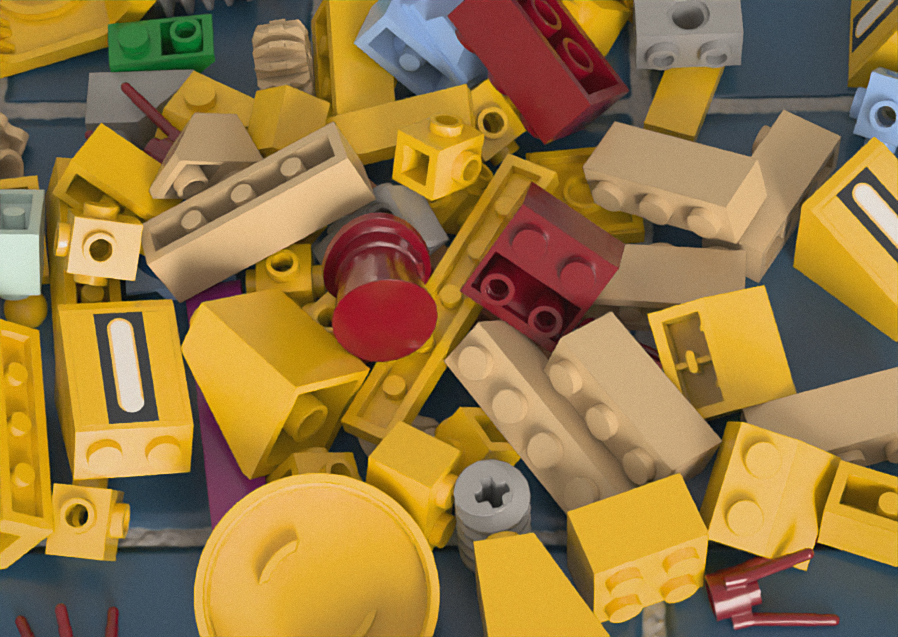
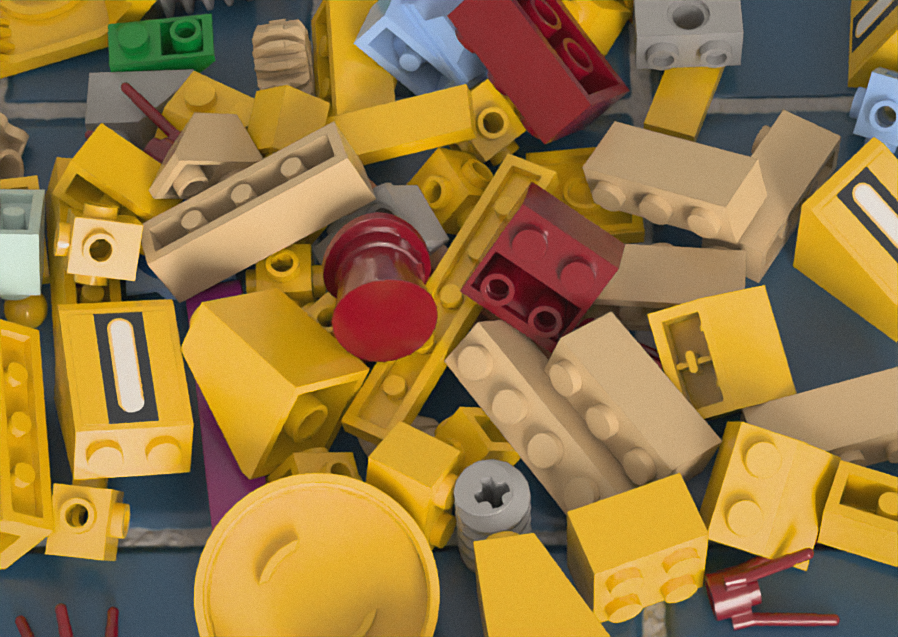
(438, 156): yellow brick -> none

